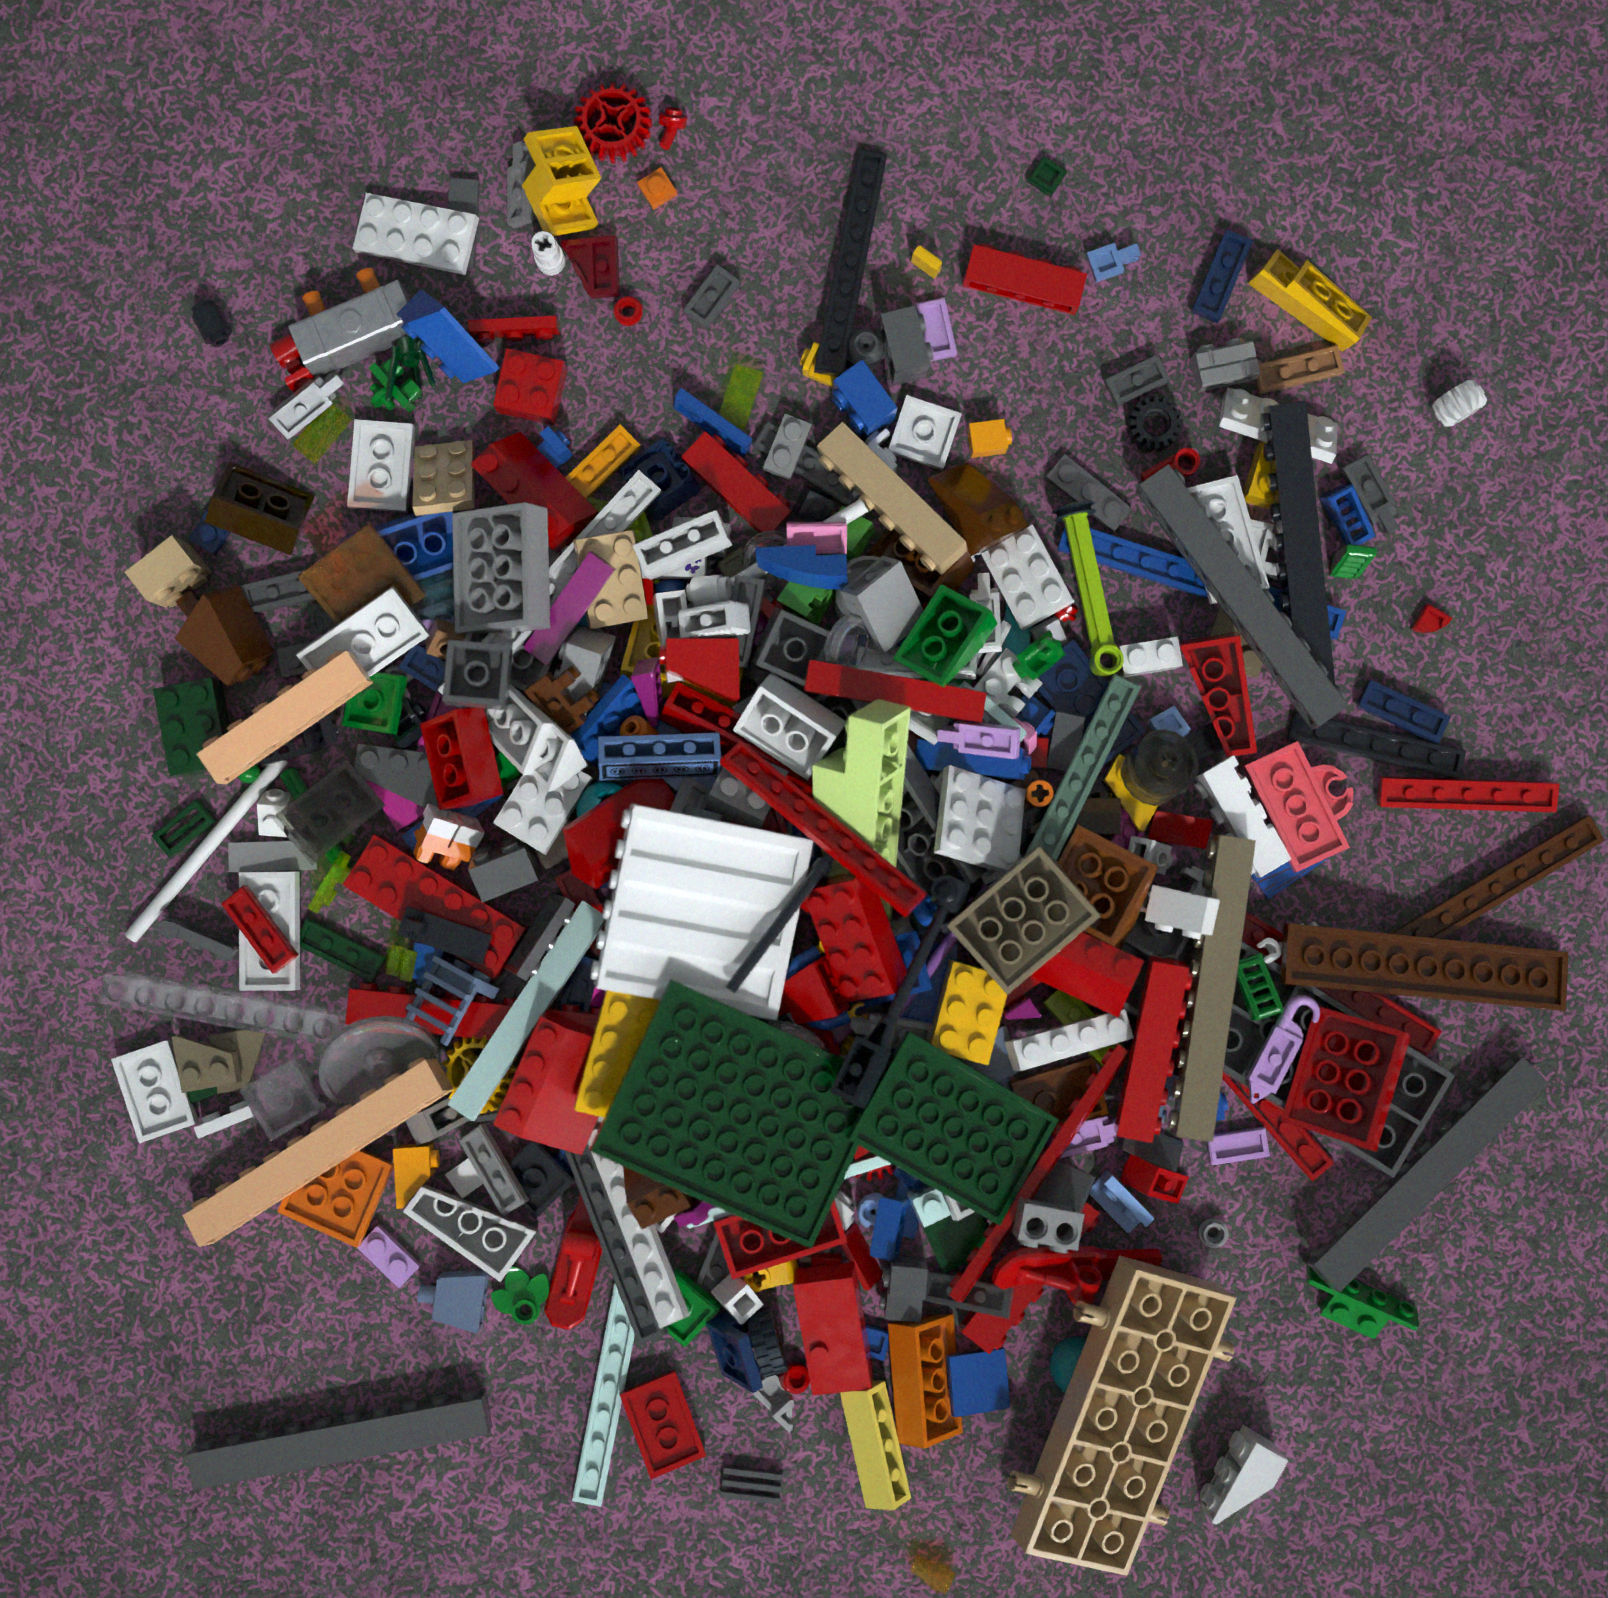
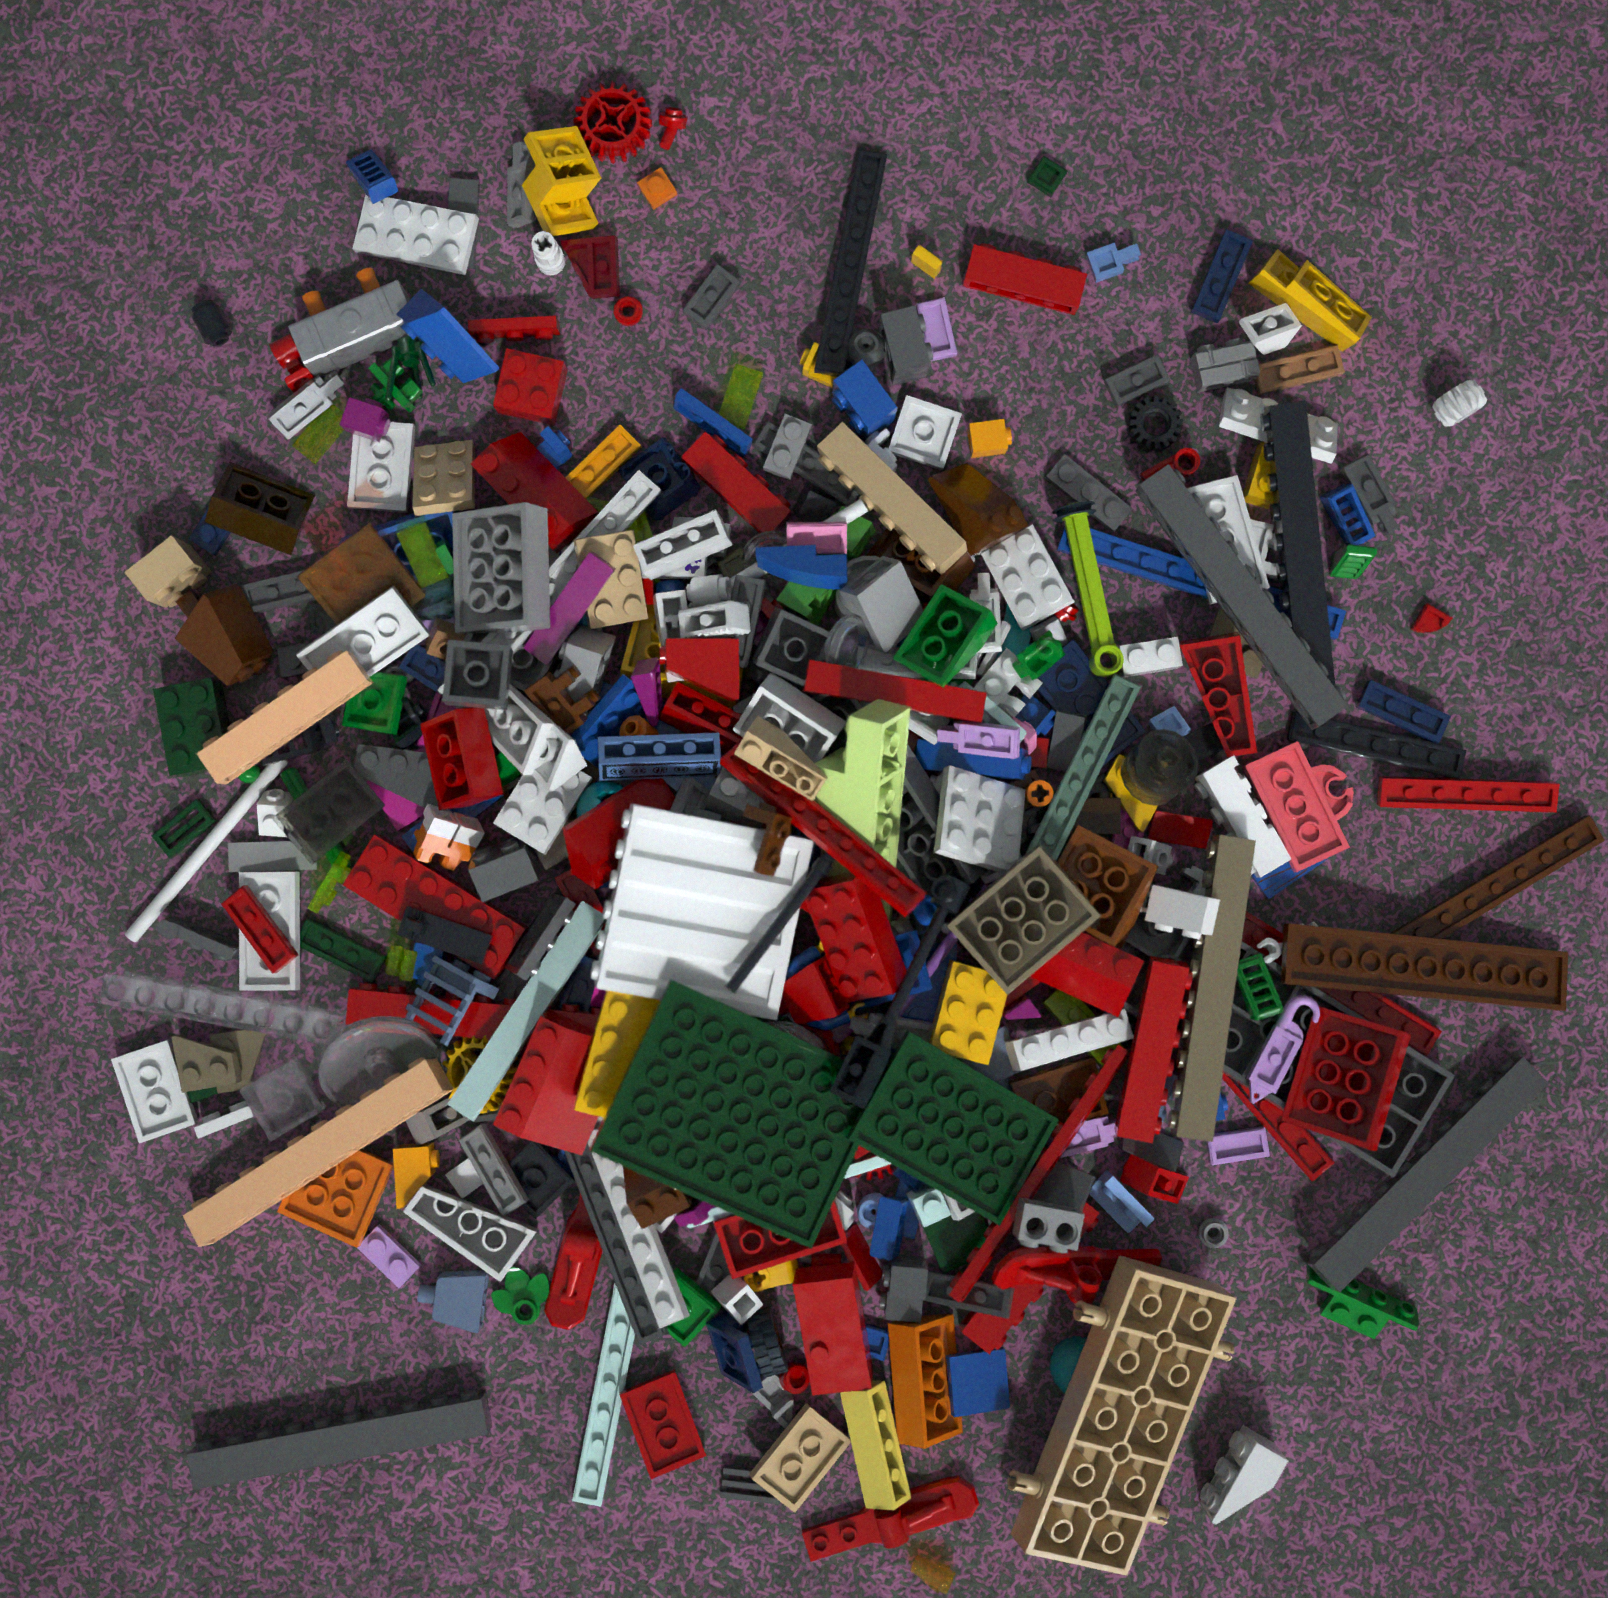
(365, 419): none -> magenta brick
(378, 185): none -> blue slope
(421, 553): none -> clear neon green plate
(445, 555): none -> green tile
(774, 837): none -> reddish brown bracket
(781, 758): none -> tan slope
(800, 1457): none -> tan plate
(929, 1507): none -> red piece
(1271, 328): none -> white slope

